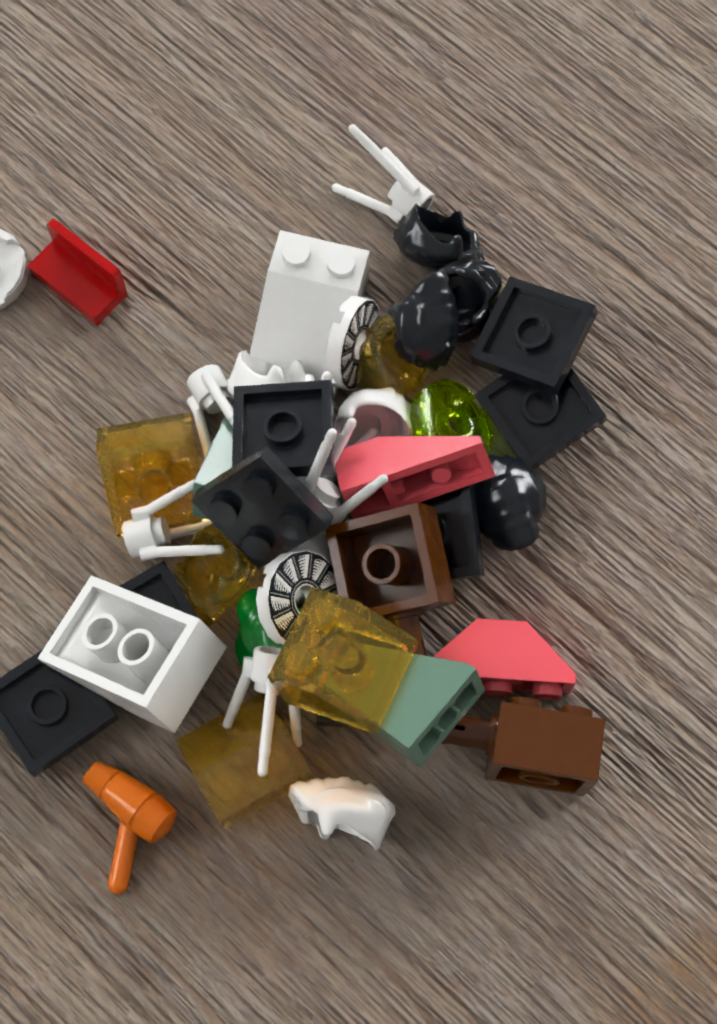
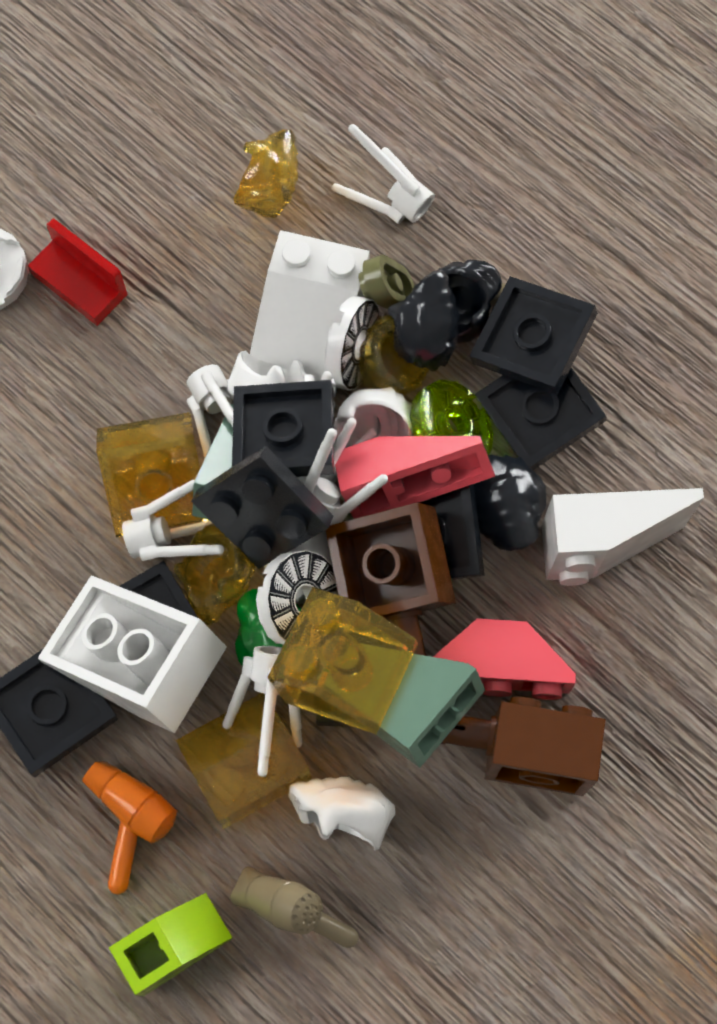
(170, 944): none -> lime slope
(270, 174): none -> clear yellow hair
(289, 906): none -> dark tan piece
(385, 281): none -> olive plate
(436, 239): black hair -> none
(600, 530): none -> white slope

